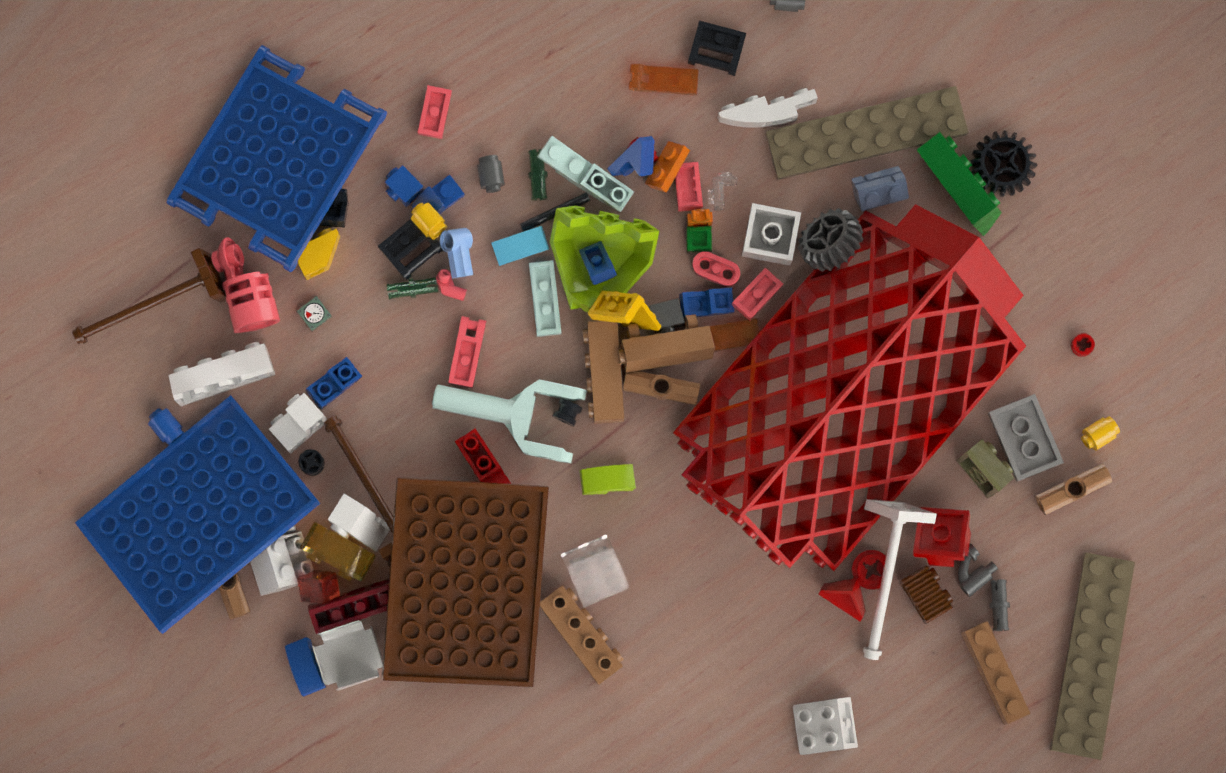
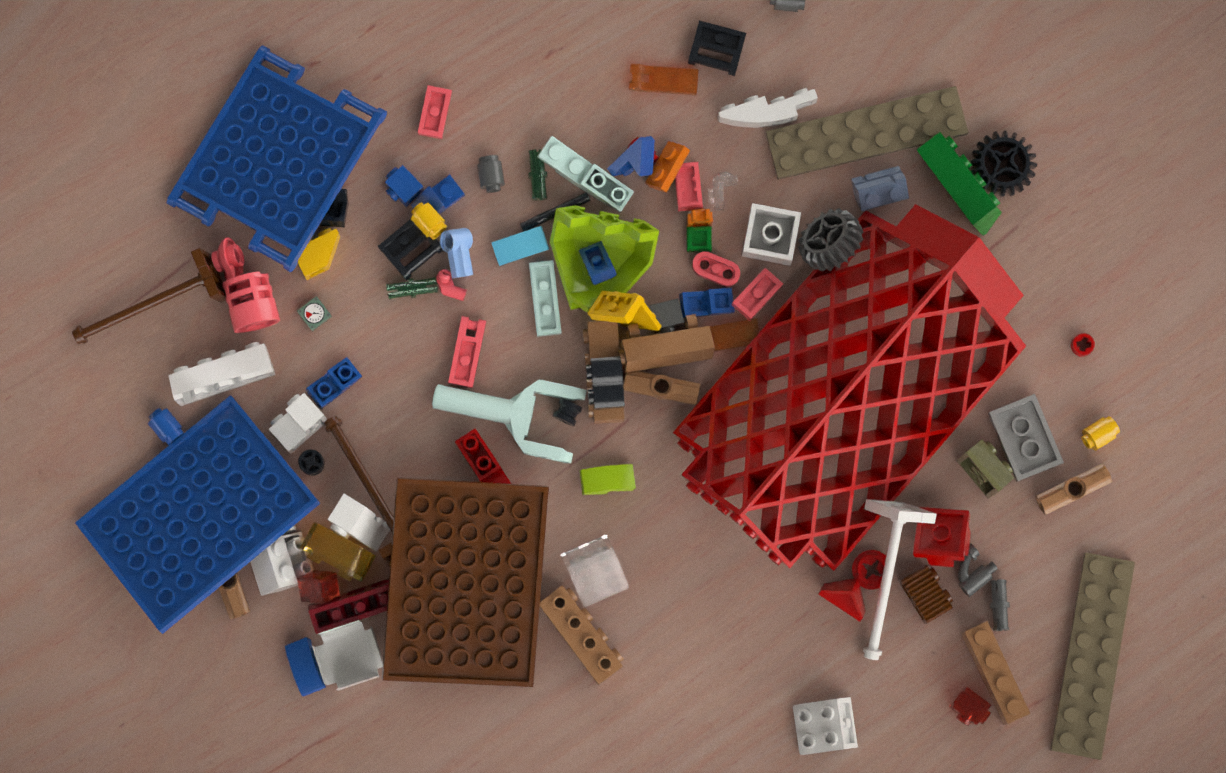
(607, 383): none -> black brick
(970, 707): none -> clear red brick

